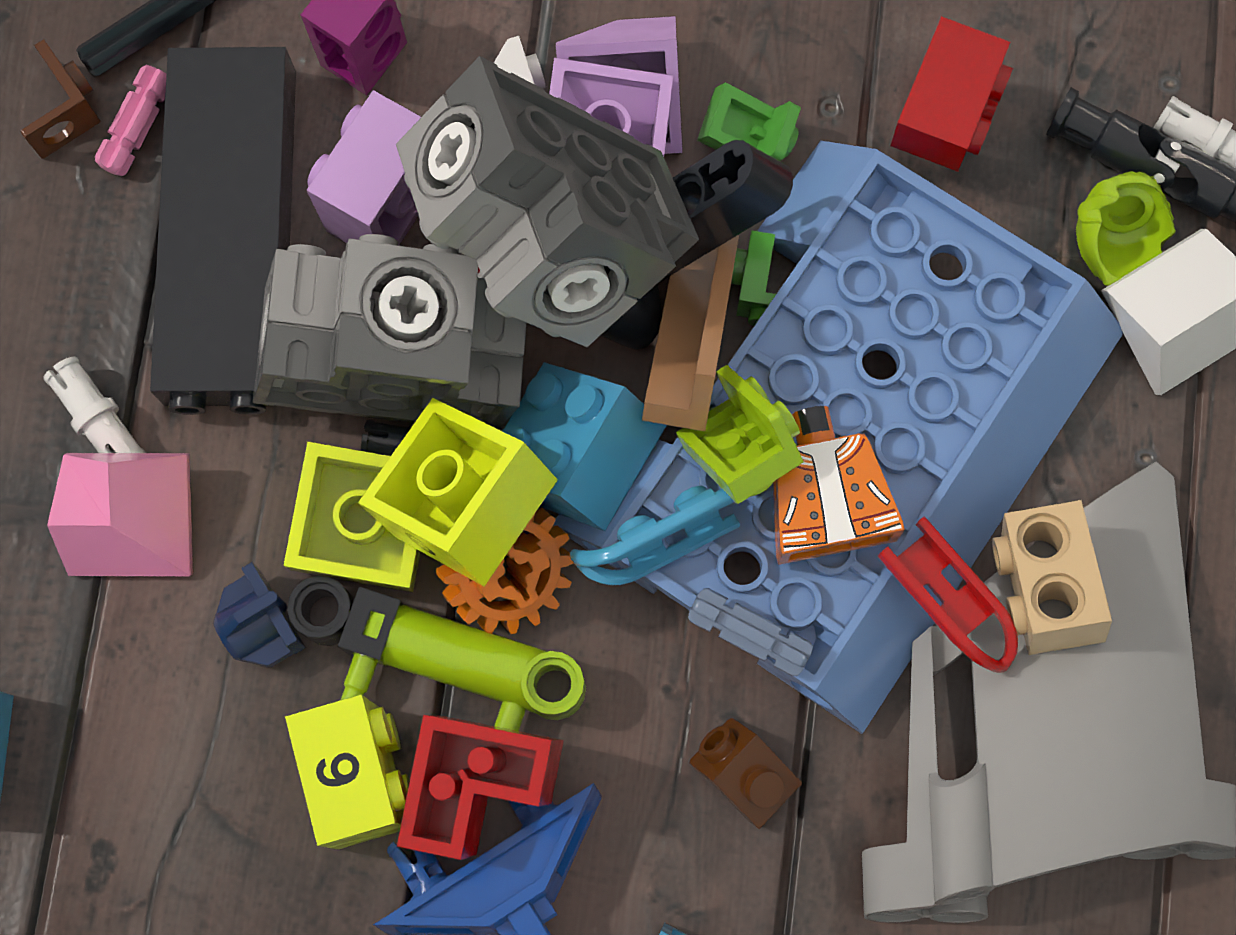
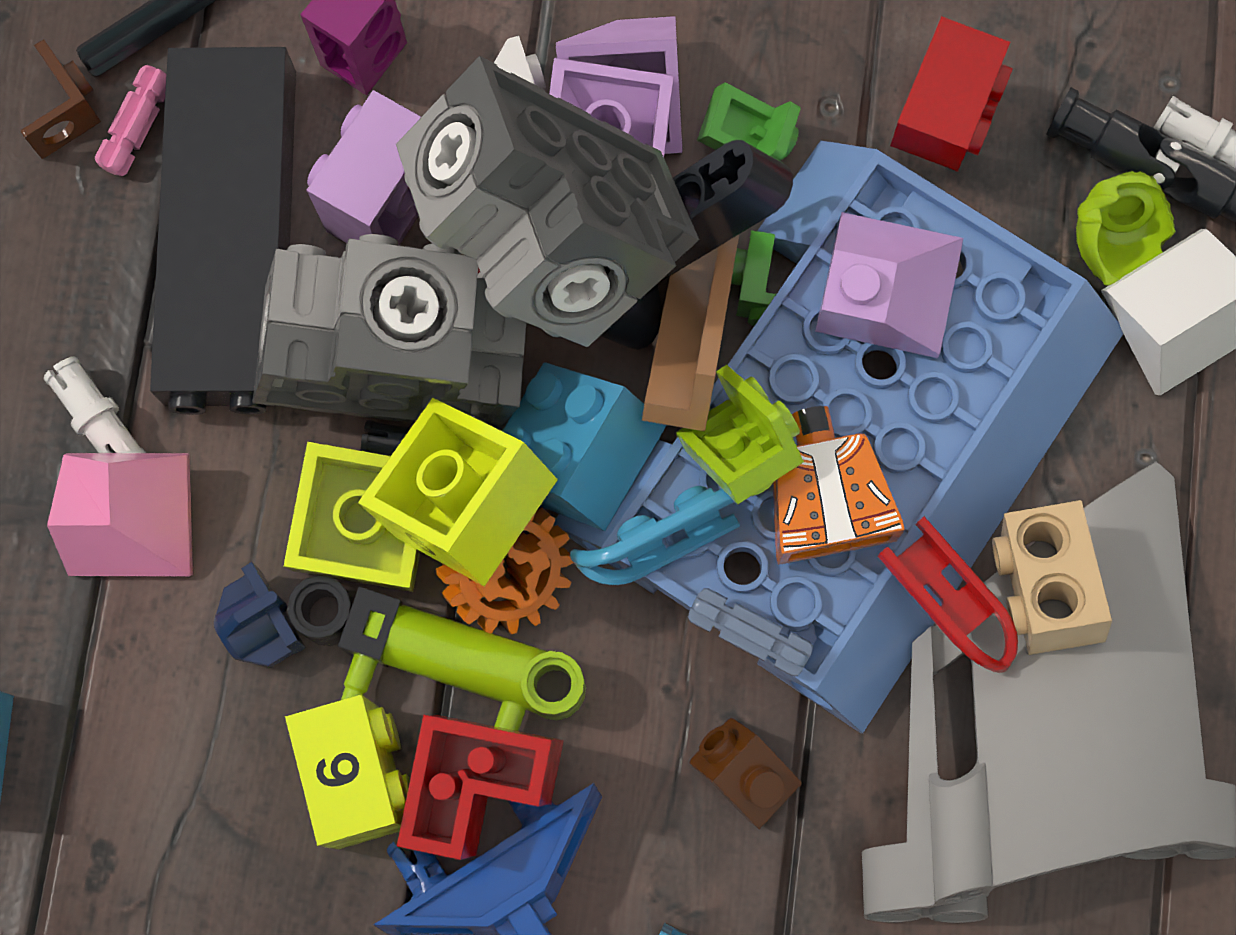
(889, 285): none -> lavender slope

